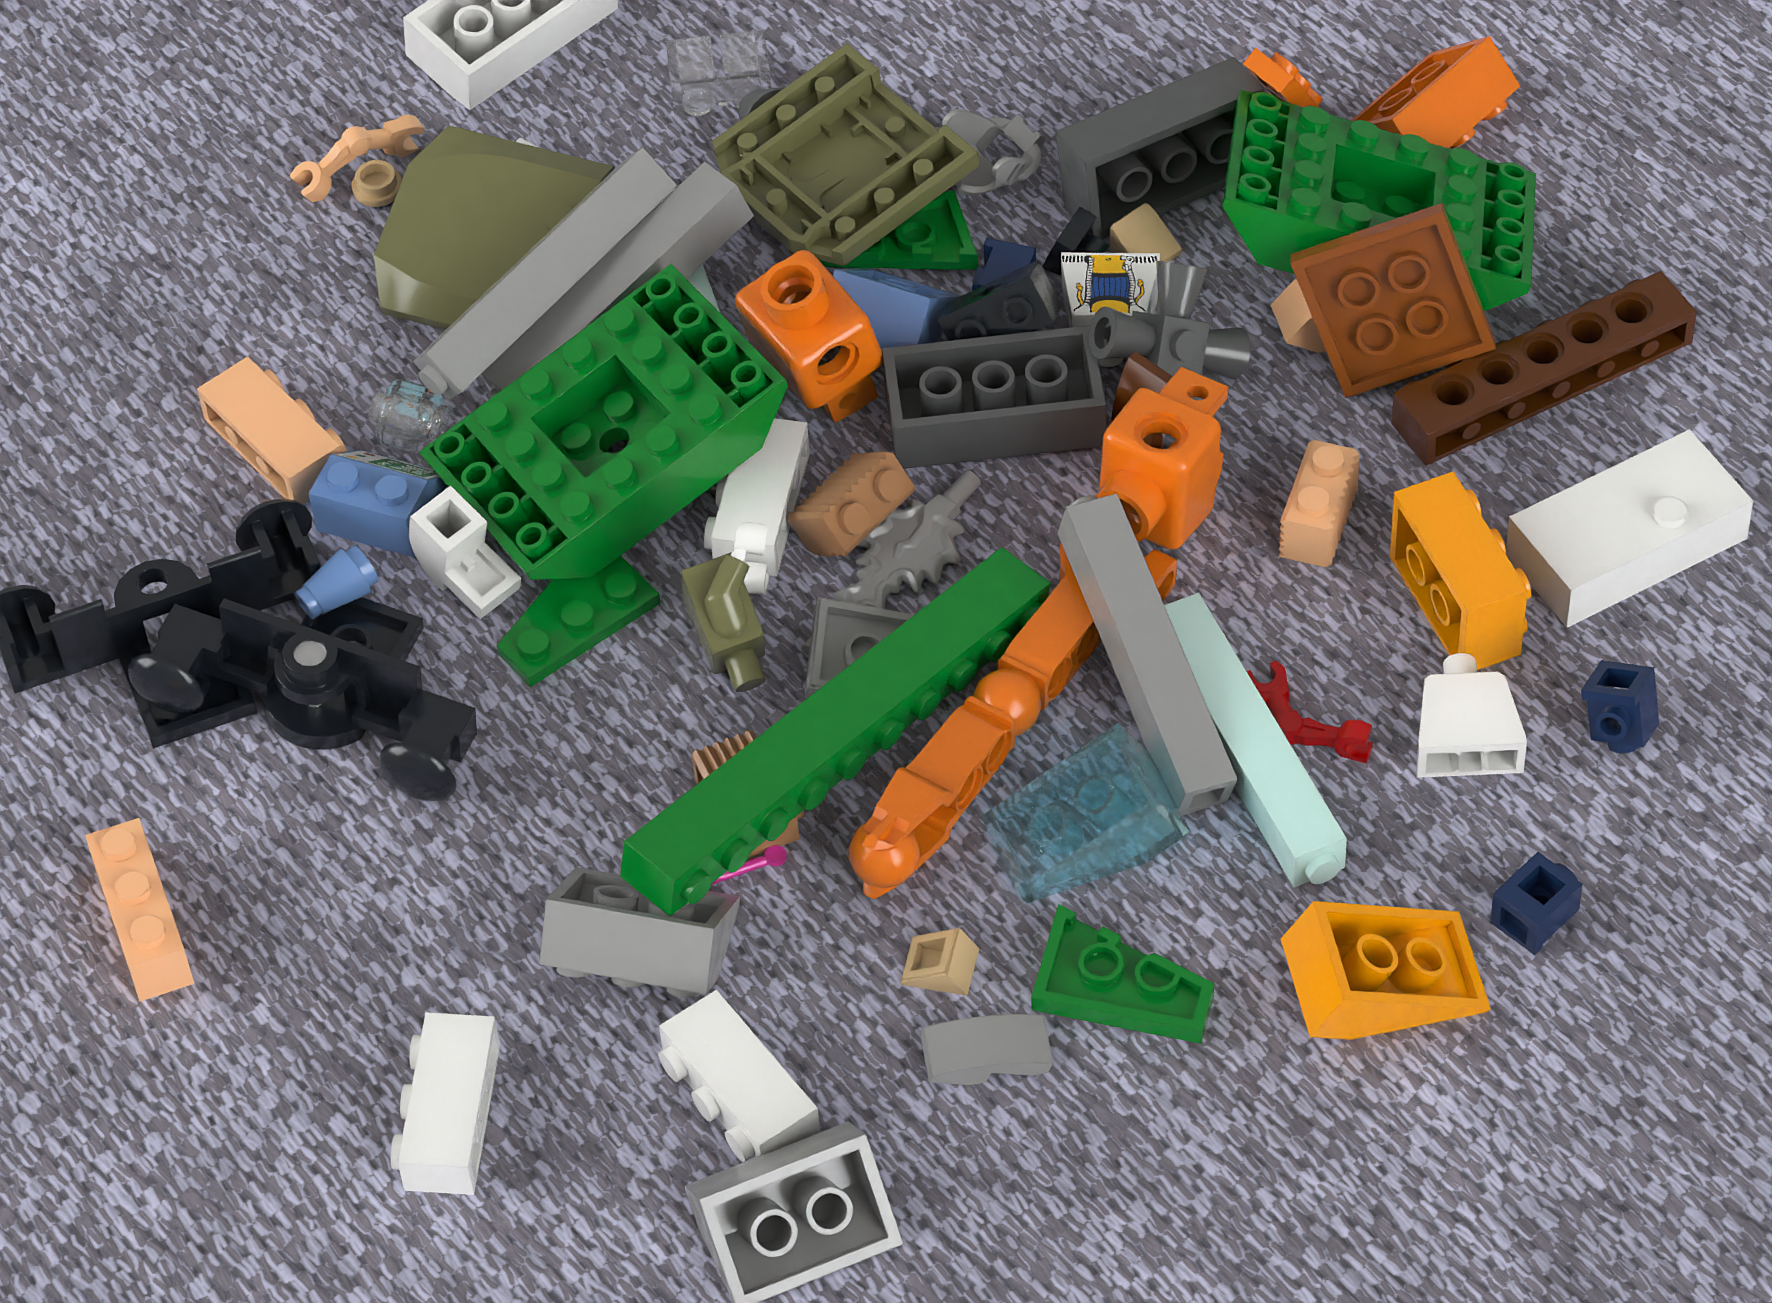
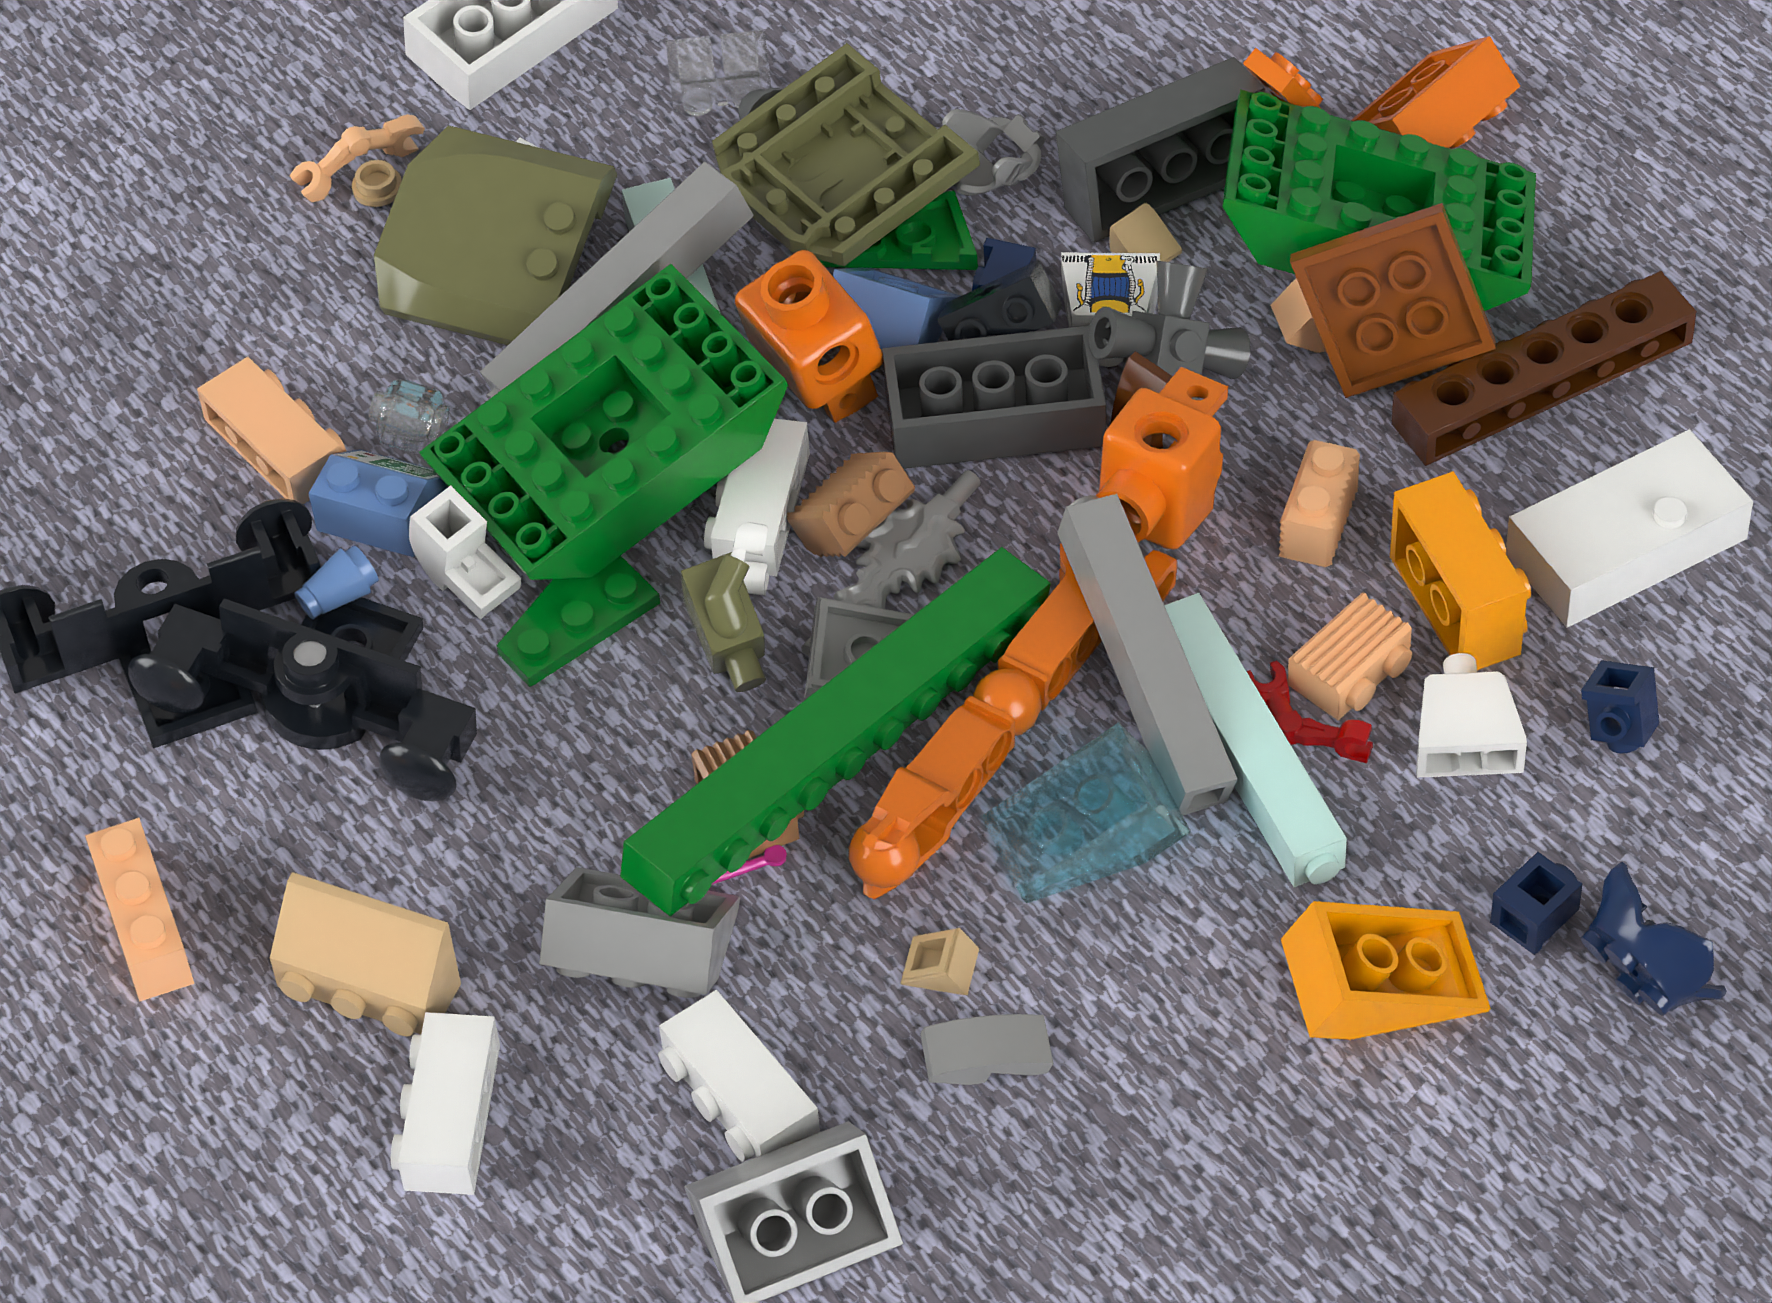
(362, 955): none -> tan slope
(543, 275): light grey brick -> none
(1075, 240): black tile -> none
(1109, 983): green wing -> none
(1351, 657): none -> light nougat brick
(1654, 960): none -> dark blue brick

